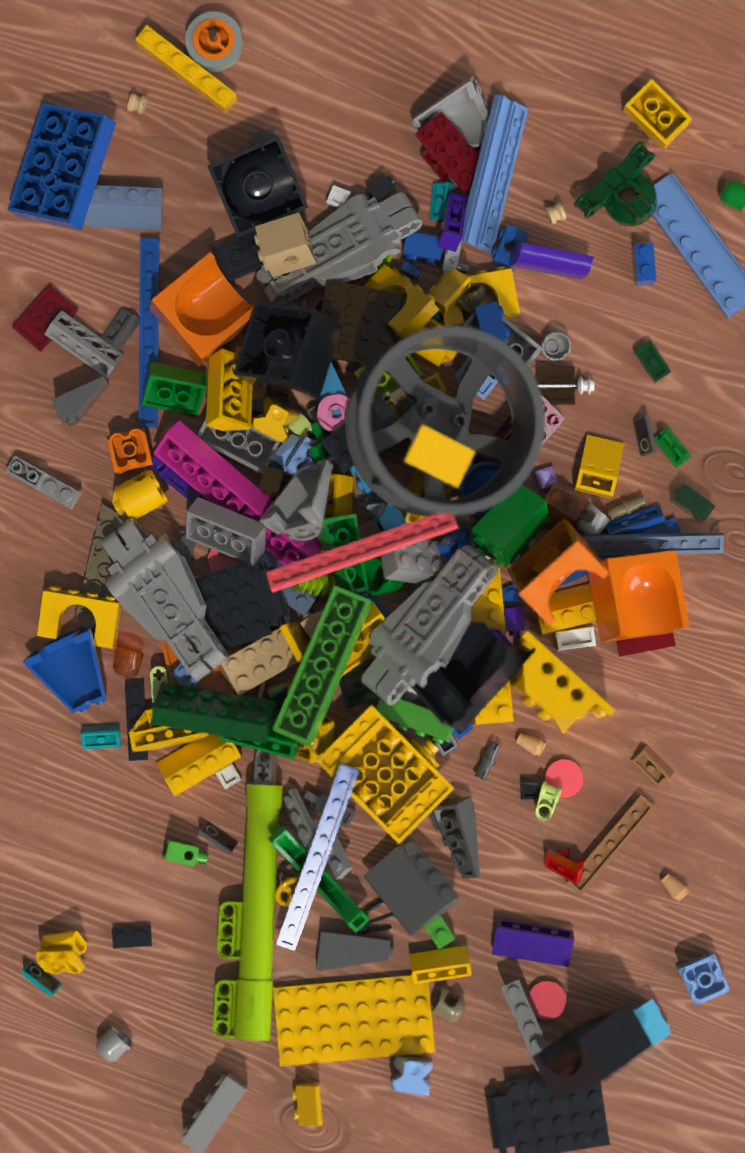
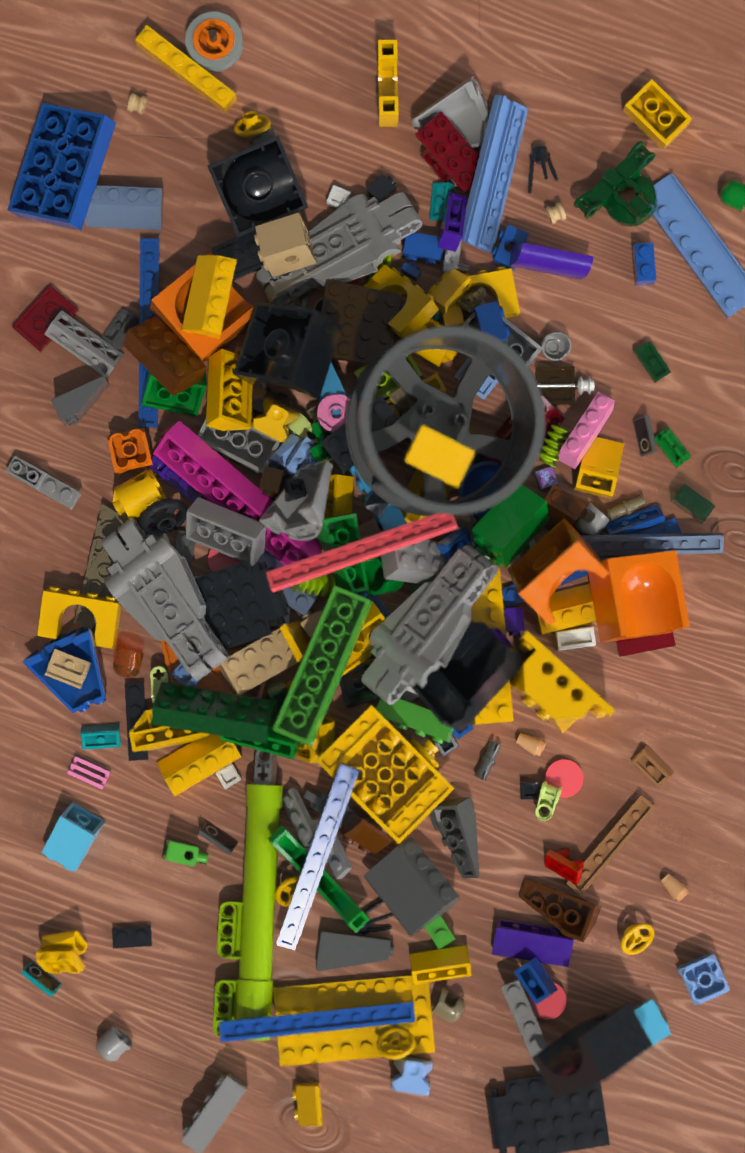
(67, 669): none -> tan plate
(73, 837): none -> medium azure slope
(104, 779): none -> bright pink tile
(161, 514): none -> black wheel
(164, 355): none -> reddish brown brick
(209, 295): none -> yellow slope
(252, 121): none -> yellow piece
(294, 489): none -> black slope
(316, 1021): none -> blue plate
(365, 834): none -> reddish brown slope
(387, 83): none -> yellow arch
(395, 1046): none -> yellow piece
(536, 980): none -> blue brick
(541, 157): none -> black plant
(553, 445): none -> lime piece
(566, 912): none -> reddish brown wedge
(586, 430): none -> bright pink brick
(635, 937): none -> yellow piece

